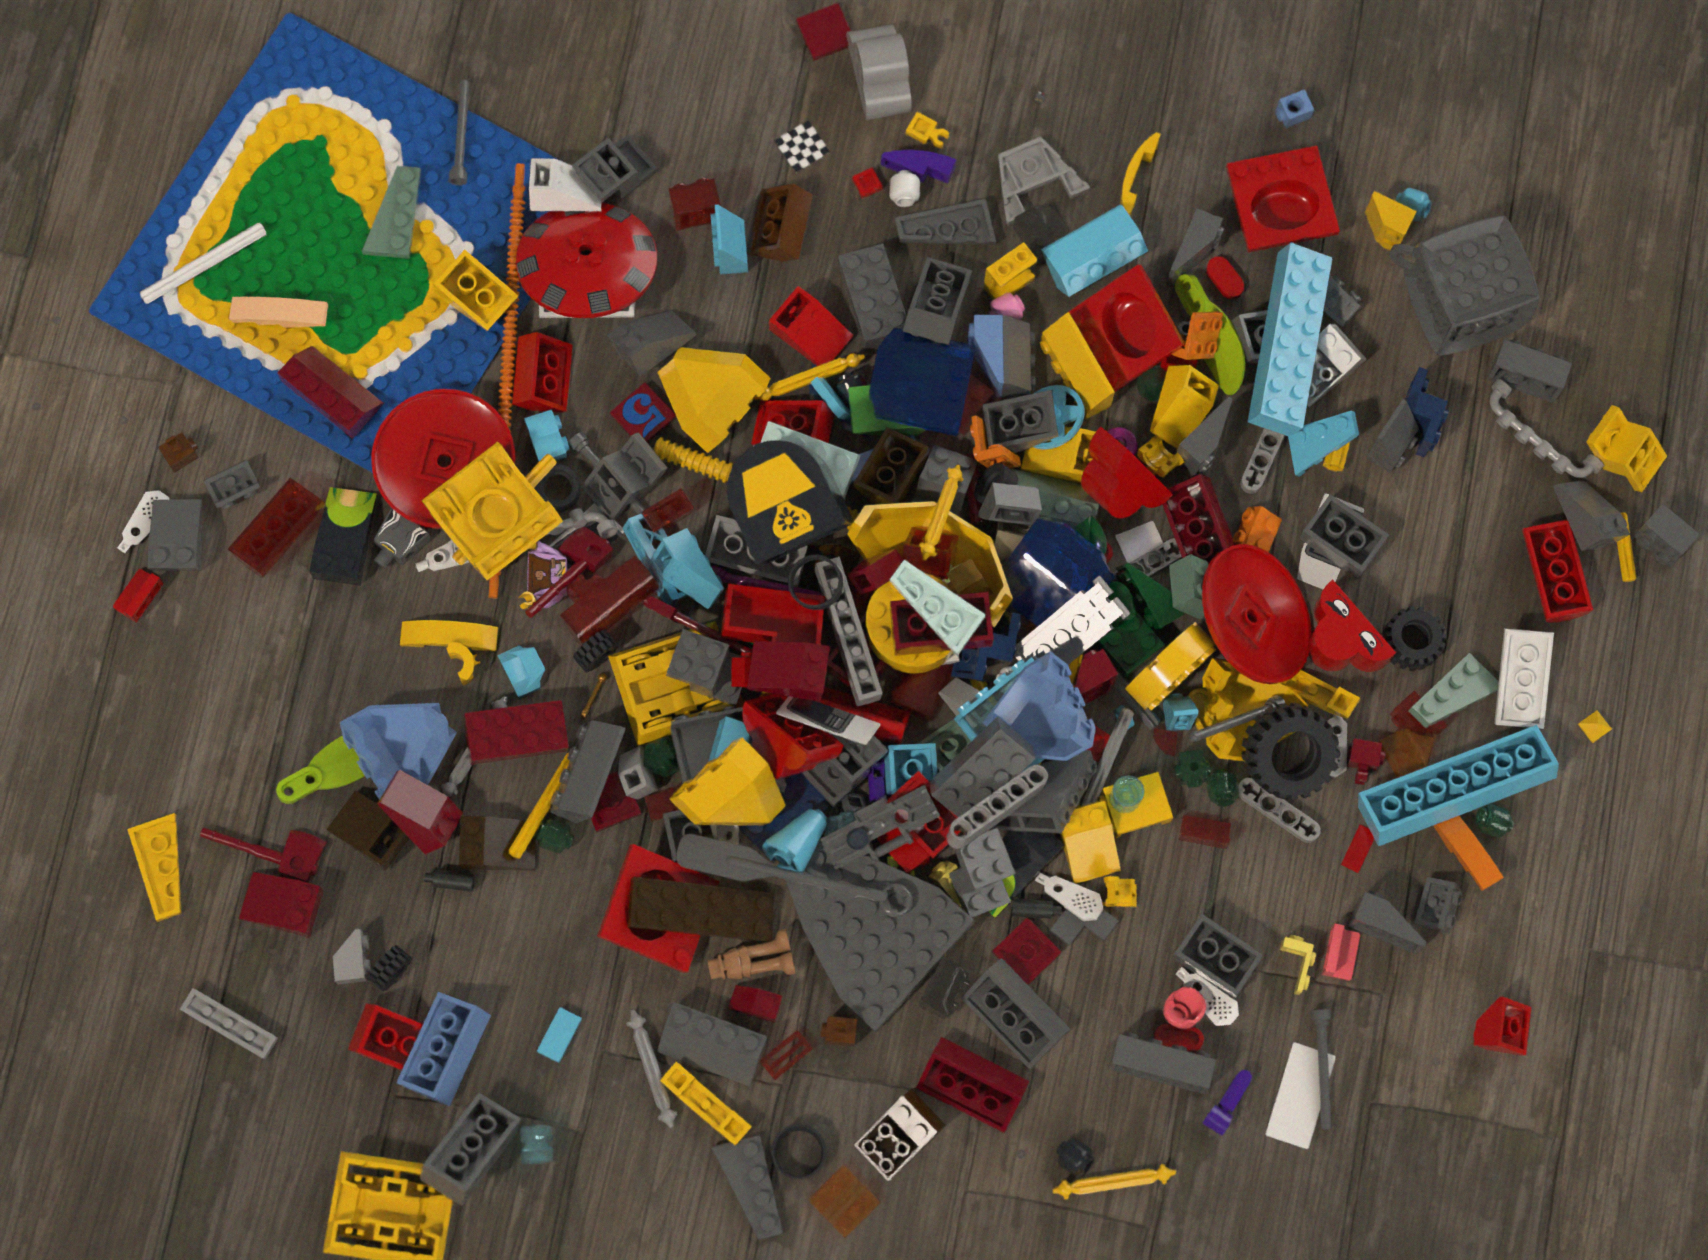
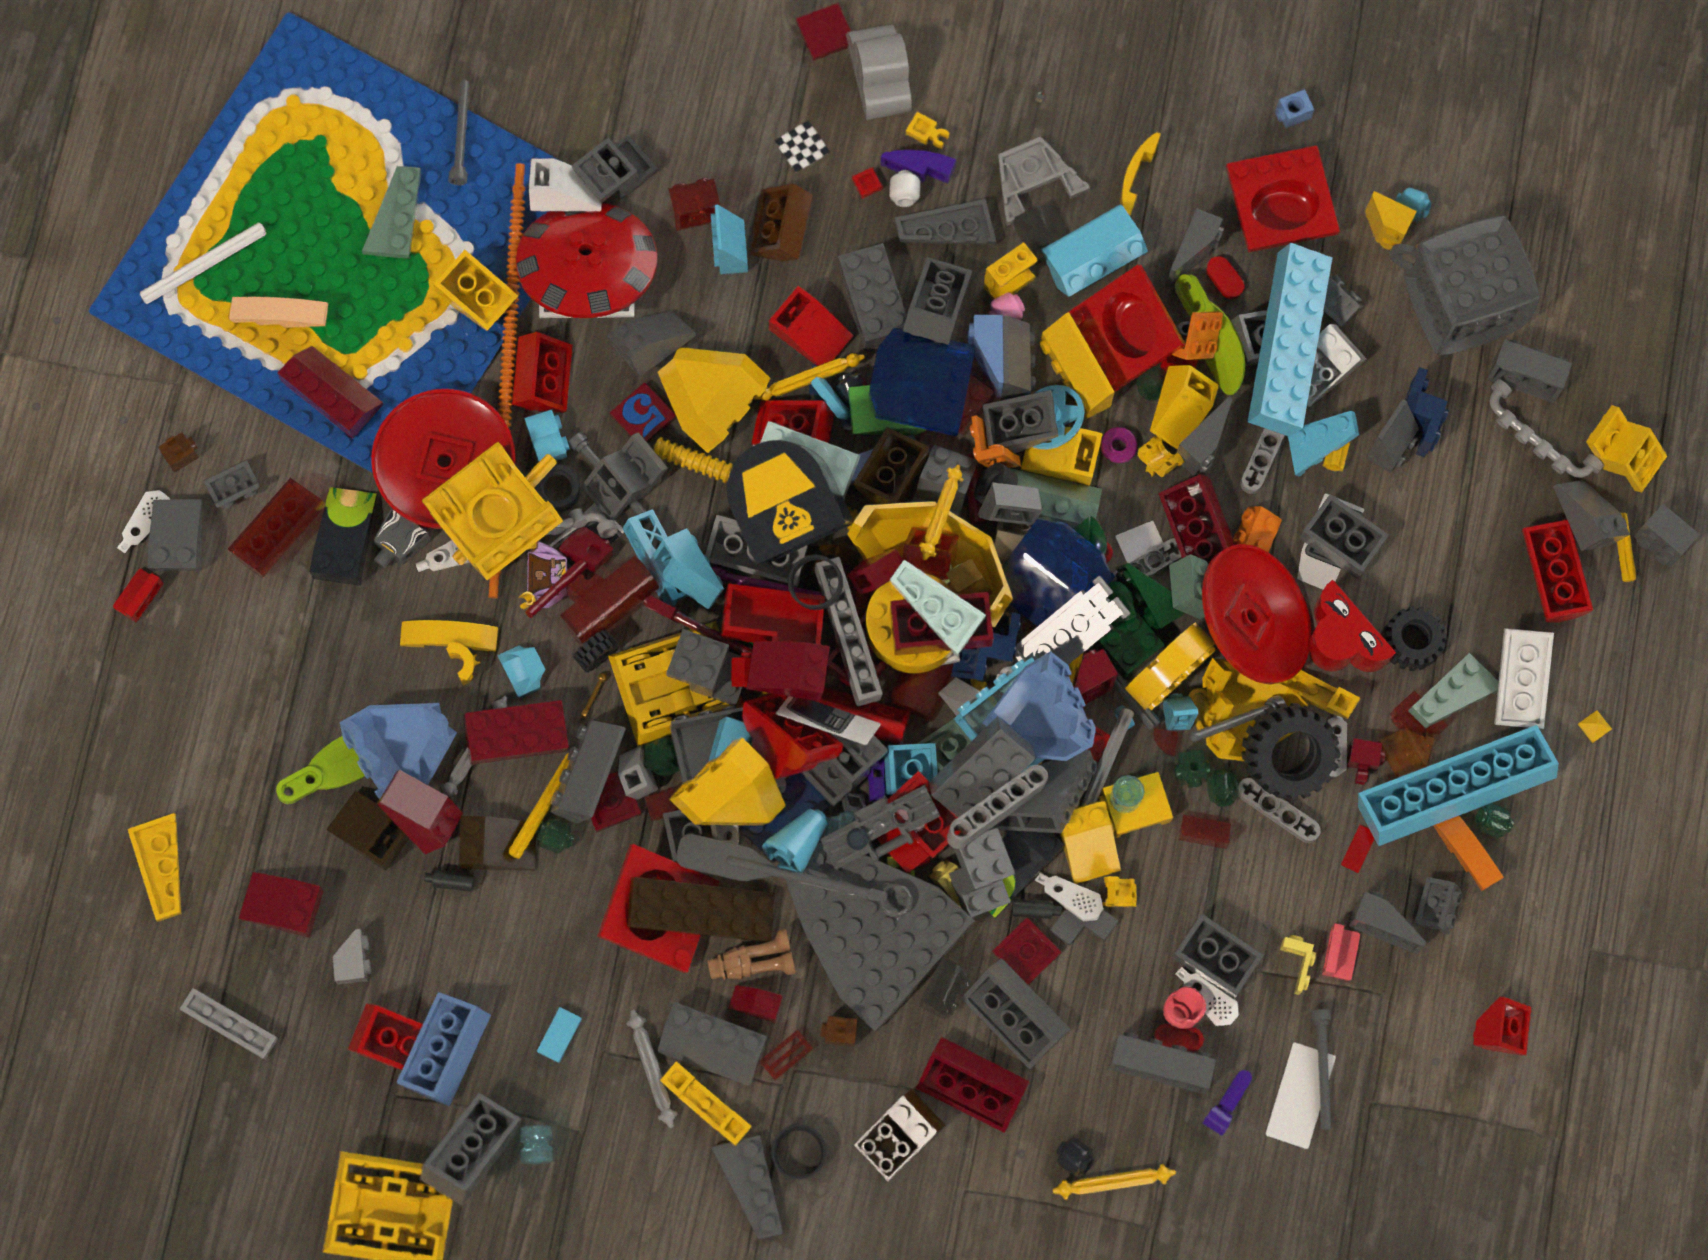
(299, 855): dark red piece -> none
(389, 968): black tyre -> none
(668, 511): clear red slope -> none
(844, 1201): clear orange slope -> none
(1119, 478): red brick -> none

